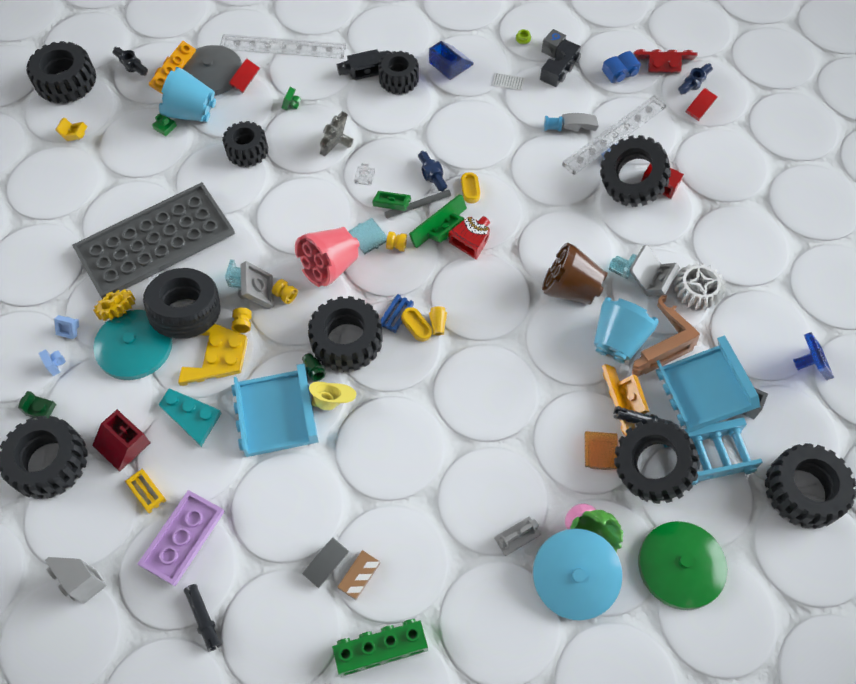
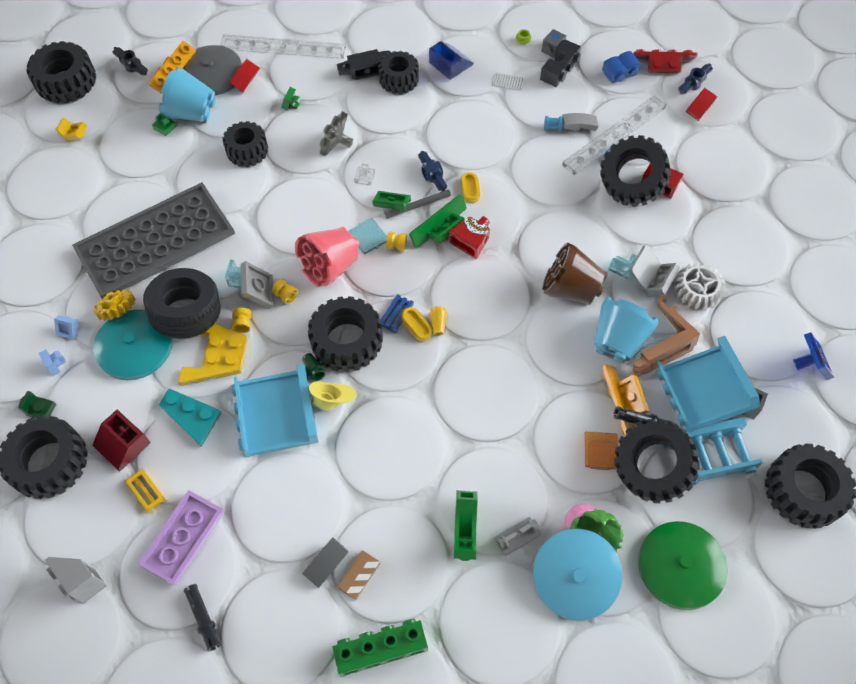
(465, 525): none -> green arch

